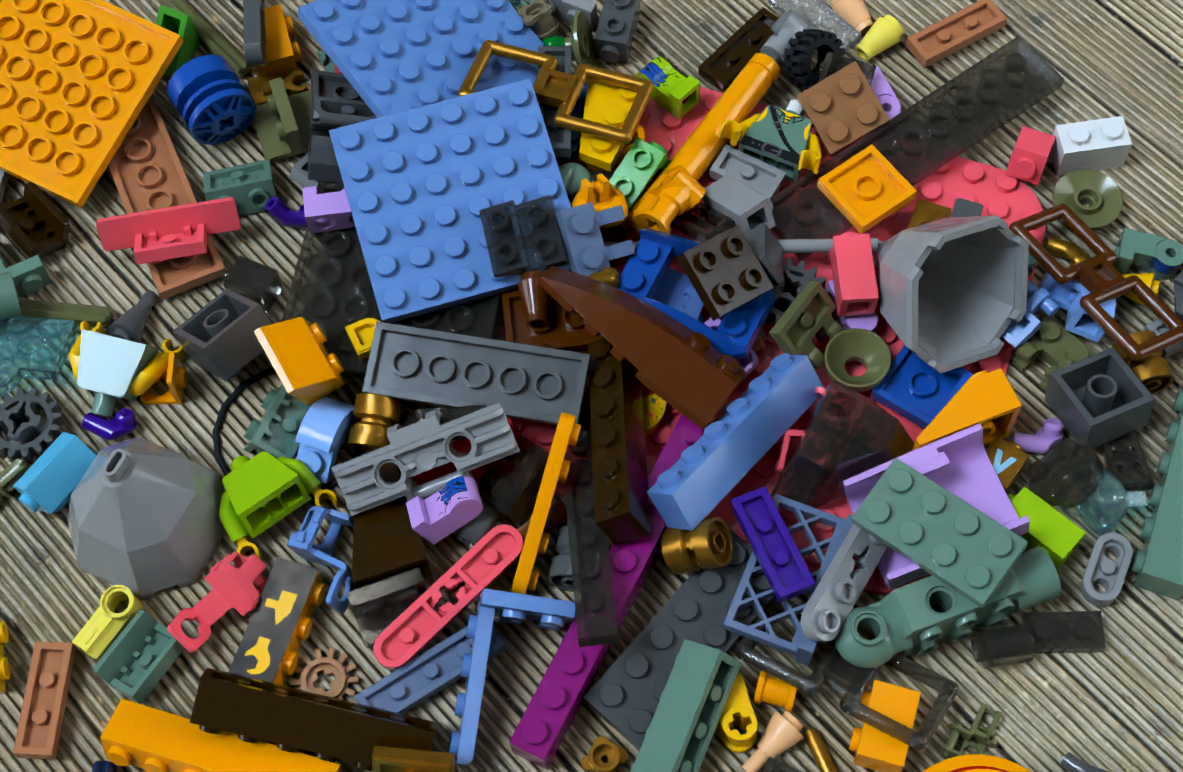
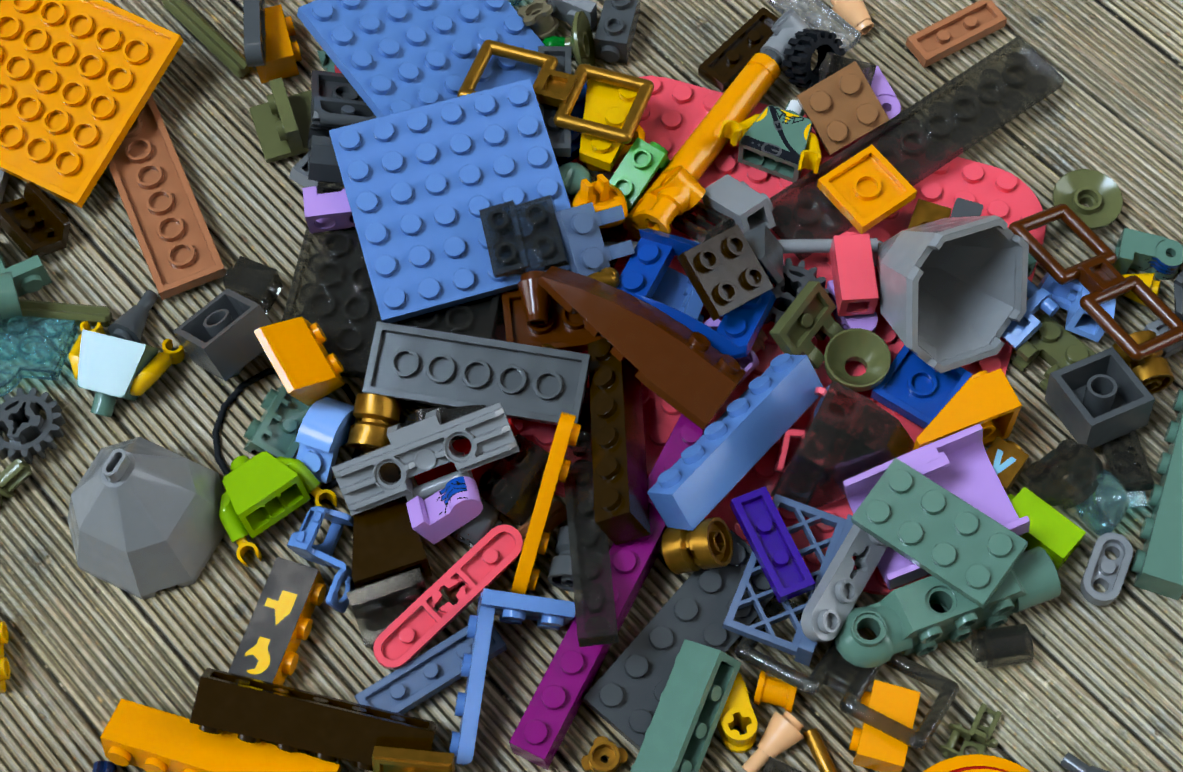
(44, 700): nougat plate -> none
(55, 474): medium azure brick -> none
(105, 624): light yellow piece -> none
(113, 428): dark purple arm -> none
(138, 657): sand green bracket -> none
(169, 230): coral bracket -> none
(176, 379): light orange bracket -> none
(184, 26): bright green slope -> none
(211, 99): blue wheel -> none
(232, 588): coral piece -> none
(247, 183): sand green bracket -> none
(260, 85): pearl gold plate -> none
(285, 215): dark purple arm -> none
(330, 667): medium nougat gear -> none
(361, 336): yellow tile -> none
(653, 412): yellow tile -> none
(671, 87): lime leg -> none
(746, 168): light grey plate -> none
(880, 37): light yellow cone -> none
(1030, 155): coral brick -> none
(1043, 439): lavender arm -> none
(1065, 631): clear smoke plate -> none
(1066, 250): pearl gold arm -> none
(1090, 145): white brick -> none

